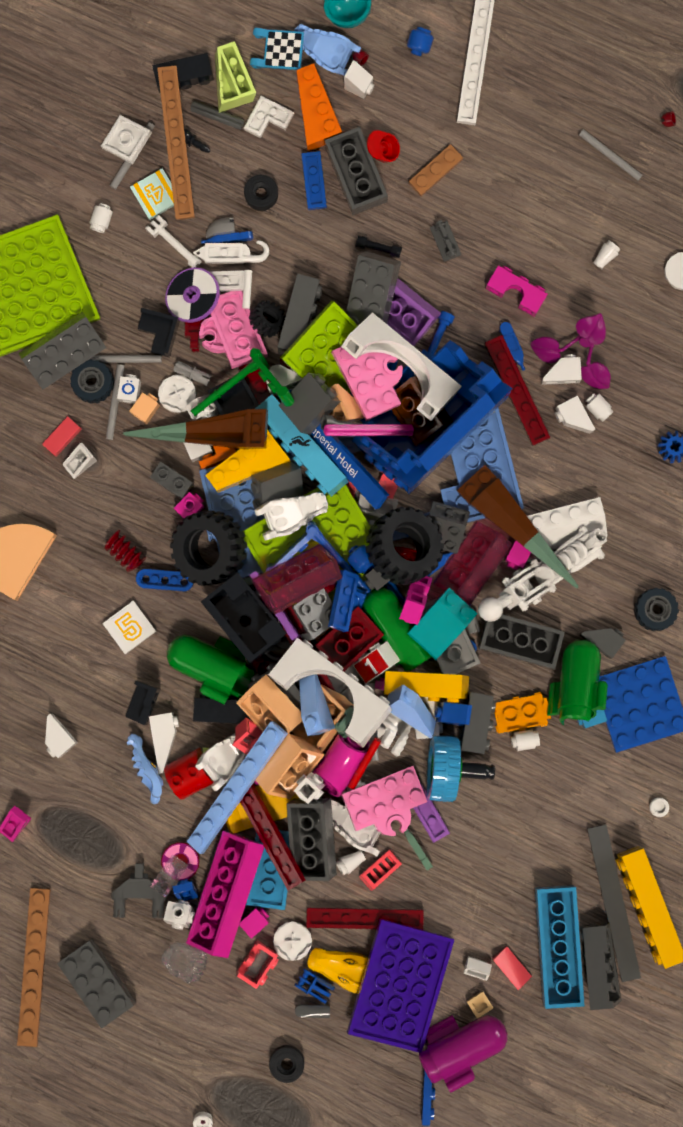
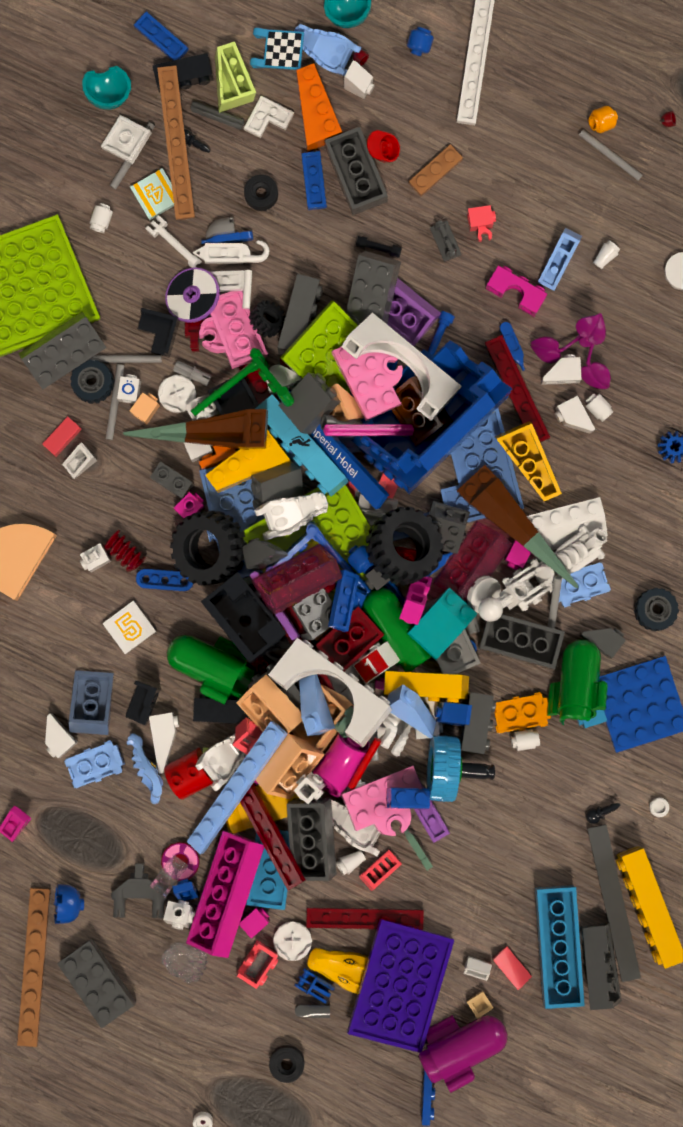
(67, 904): none -> blue cylinder
(91, 702): none -> sand blue slope
(94, 558): none -> white brick
(95, 764): none -> light blue piece
(107, 89): none -> teal cylinder
(160, 37): none -> blue plate
(261, 554): none -> dark grey slope
(408, 798): none -> blue brick
(481, 220): none -> coral brick
(484, 588): none -> white tile
(528, 455): none -> yellow wedge
(554, 602): none -> light grey bar
(559, 259): none -> light blue slope
(590, 582): none -> light blue piece
(594, 815): none -> black bar
(603, 119): none -> light orange head

